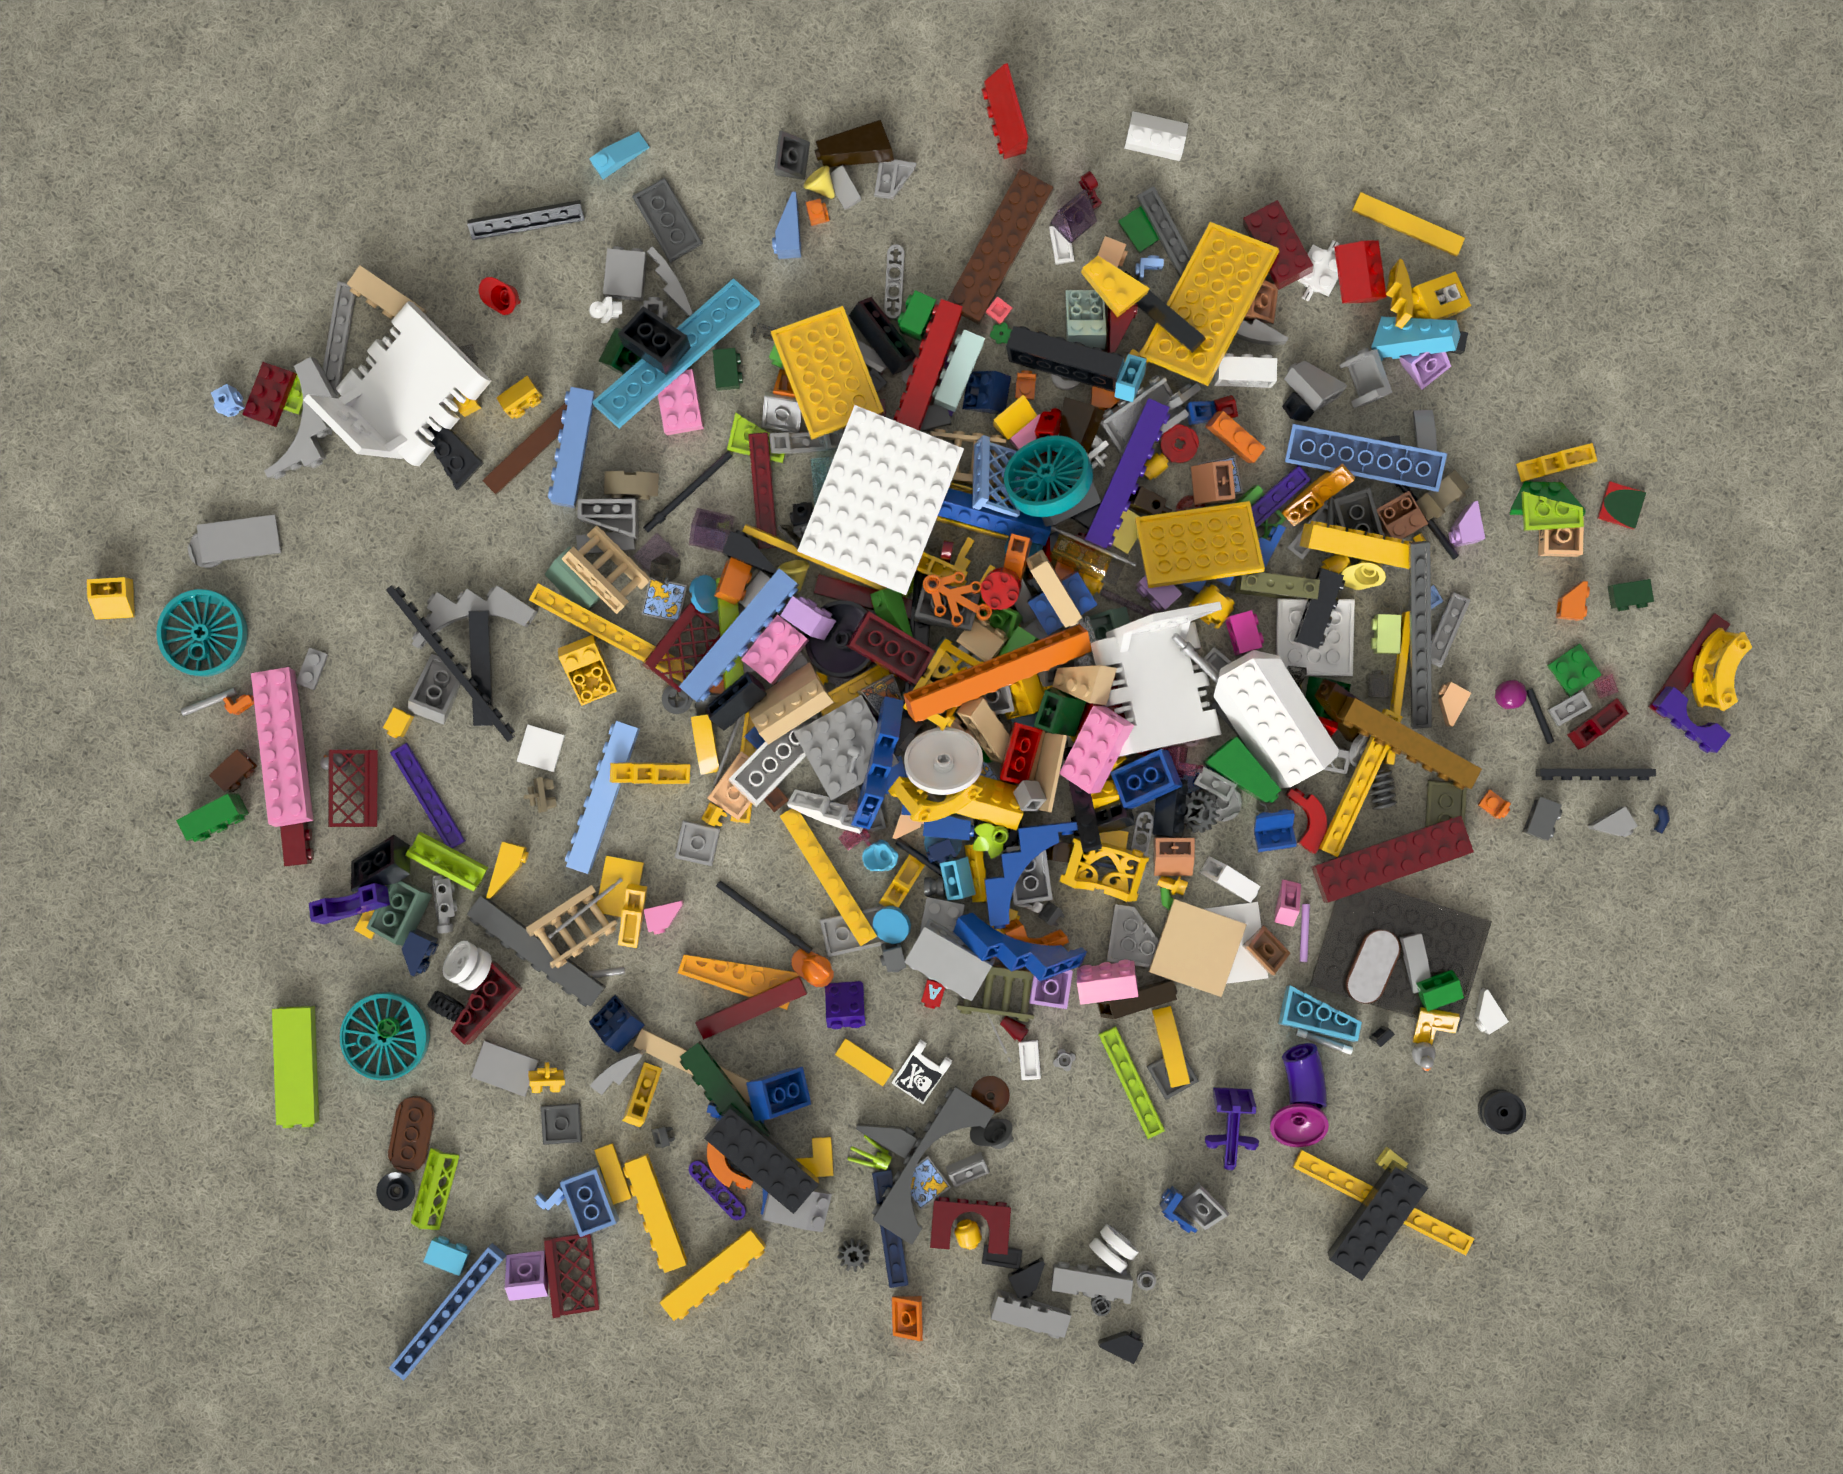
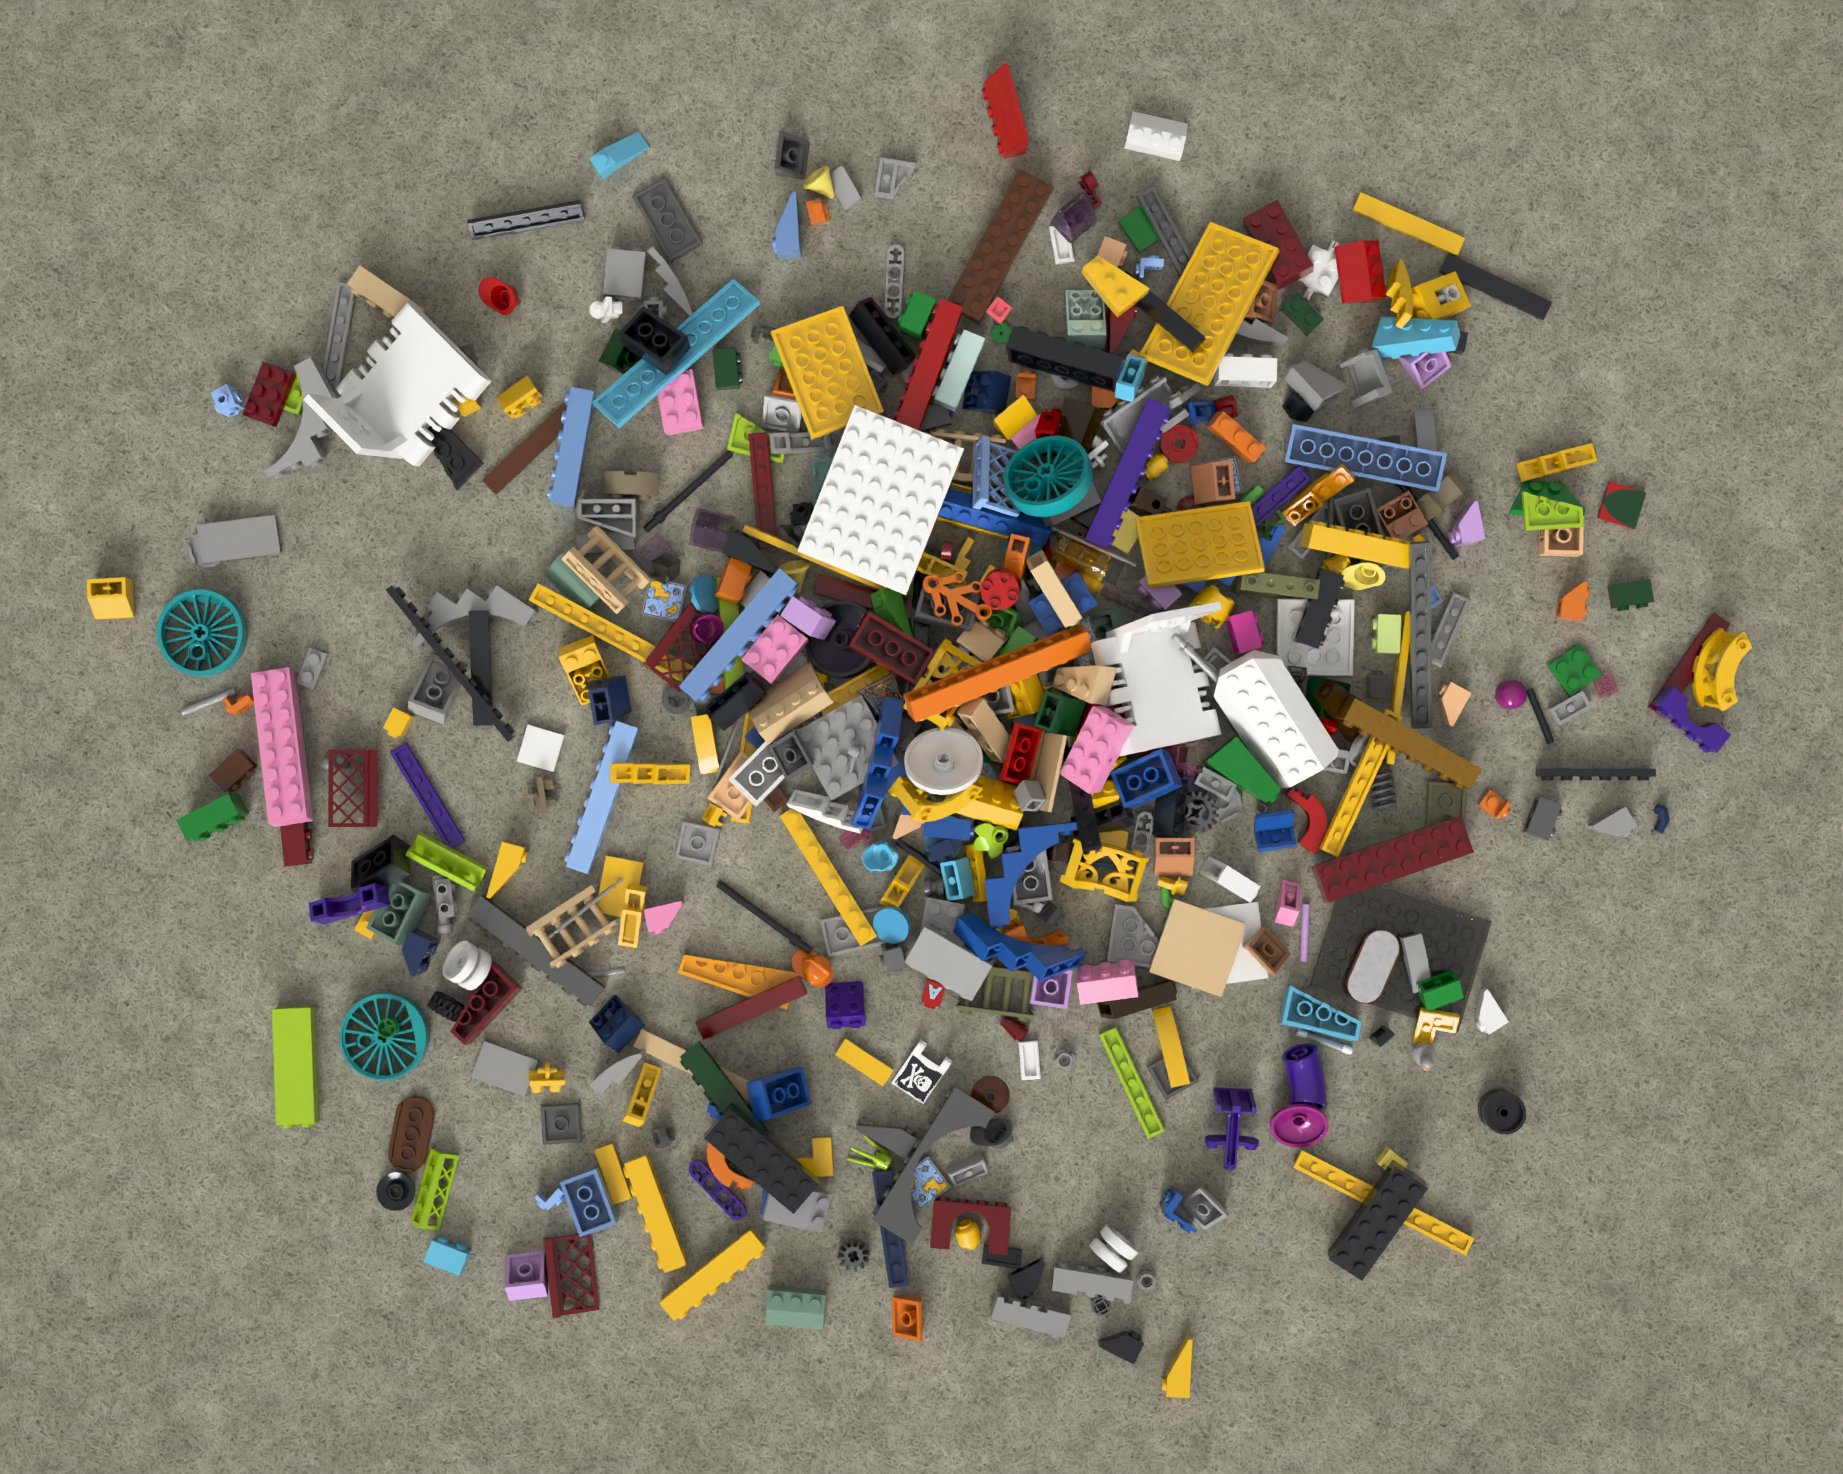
(447, 1311): medium blue brick -> none
(608, 699): none -> dark blue slope
(708, 628): none -> magenta hair
(791, 755): none -> dark grey slope
(795, 1307): none -> sand green slope
(855, 146): dark brown slope -> none
(1179, 1372): none -> yellow slope
(1301, 314): none -> dark green piece
(1496, 287): none -> black tile
(1597, 724): dark red slope -> none

